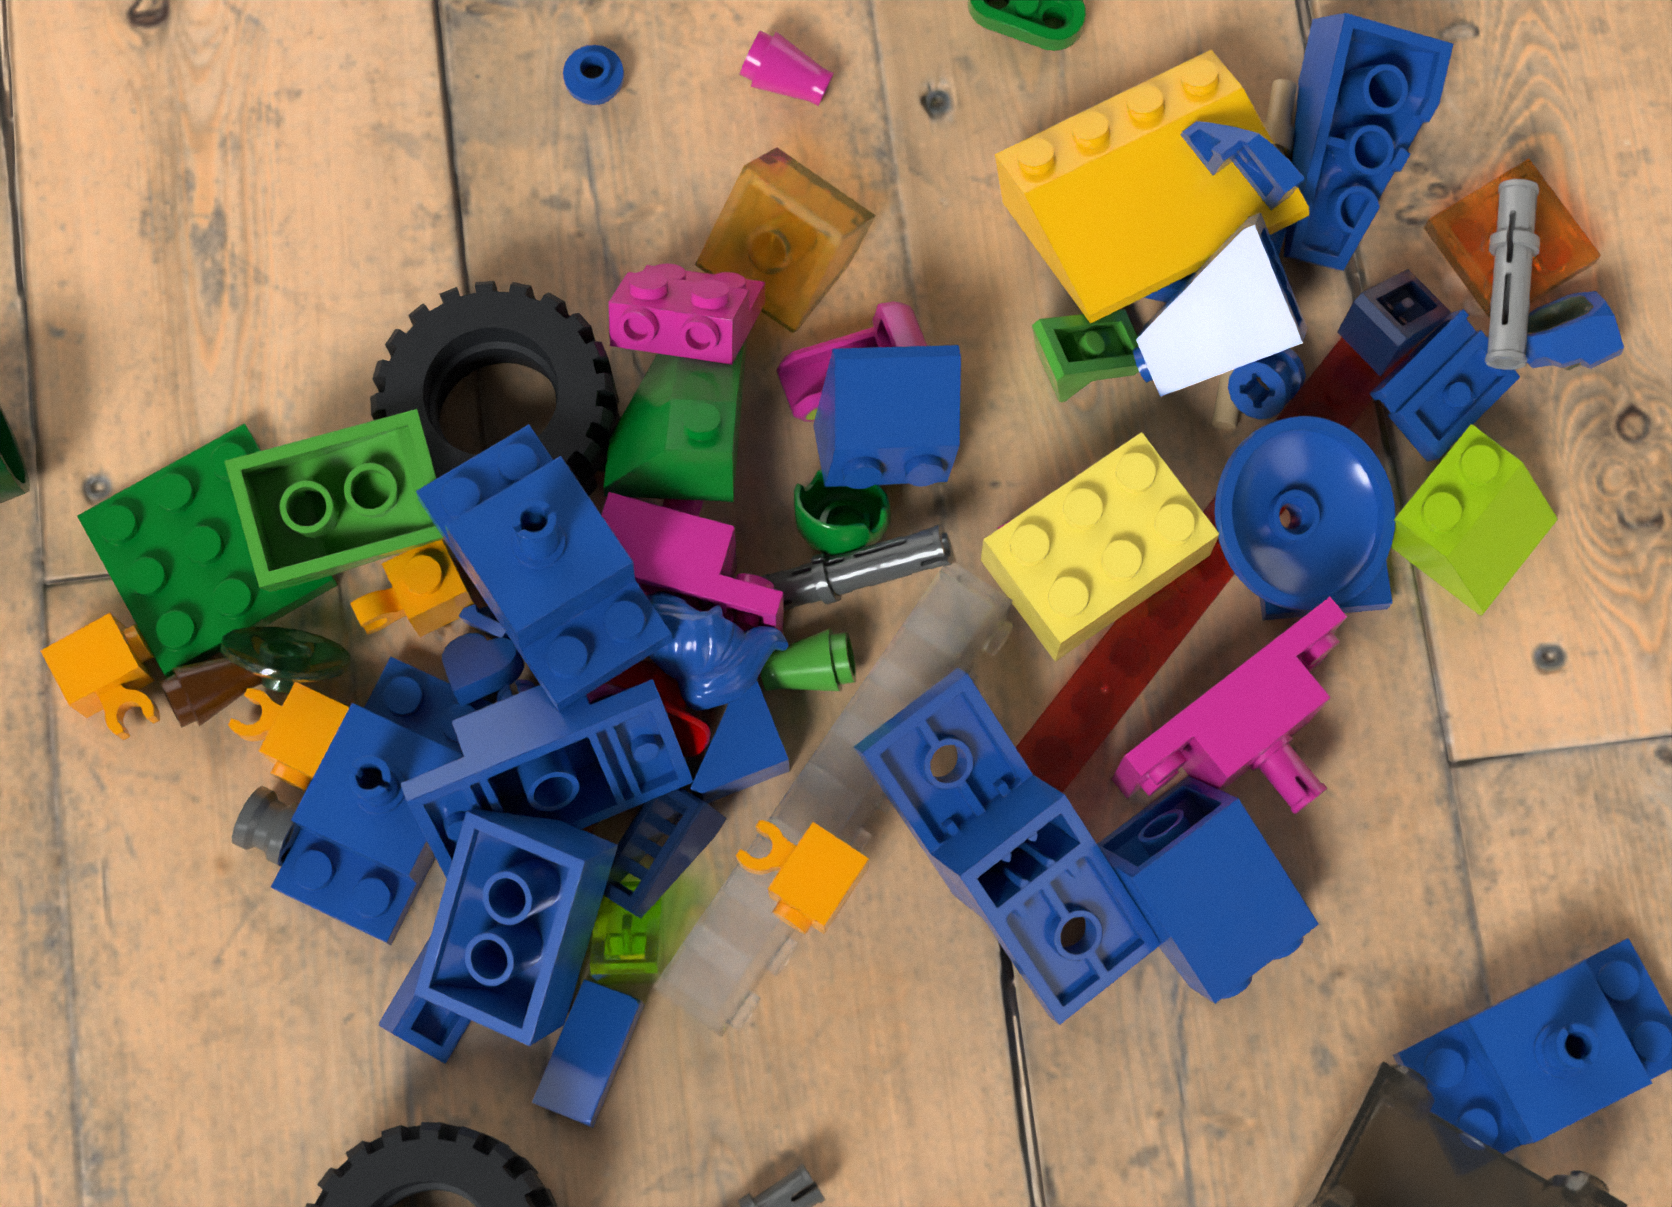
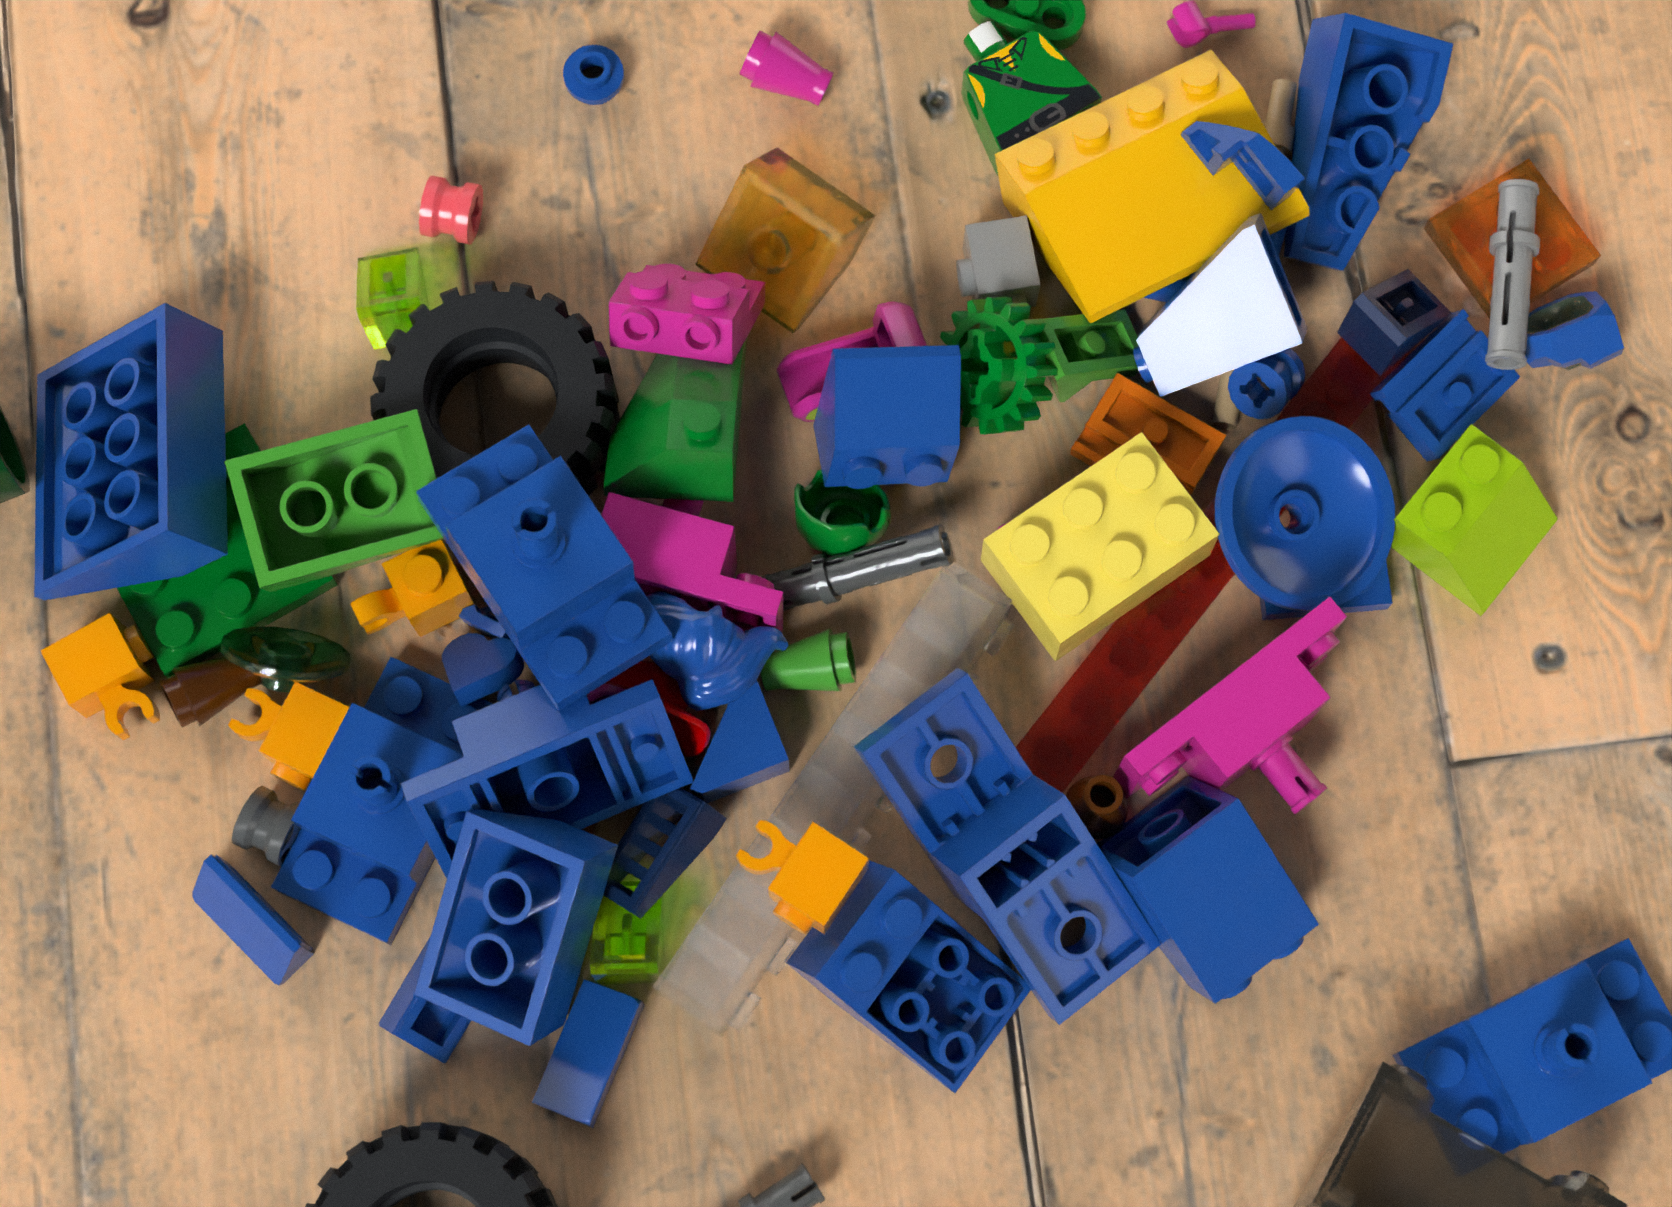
(131, 458): none -> blue slope
(249, 920): none -> blue slope
(388, 291): none -> clear neon green slope
(451, 209): none -> coral wheel
(912, 976): none -> blue slope
(999, 261): none -> light grey brick
(1000, 364): none -> green gear
(1019, 87): none -> green torso
(1098, 820): none -> reddish brown cone
(1177, 436): none -> orange plate
(1191, 27): none -> dark pink hand

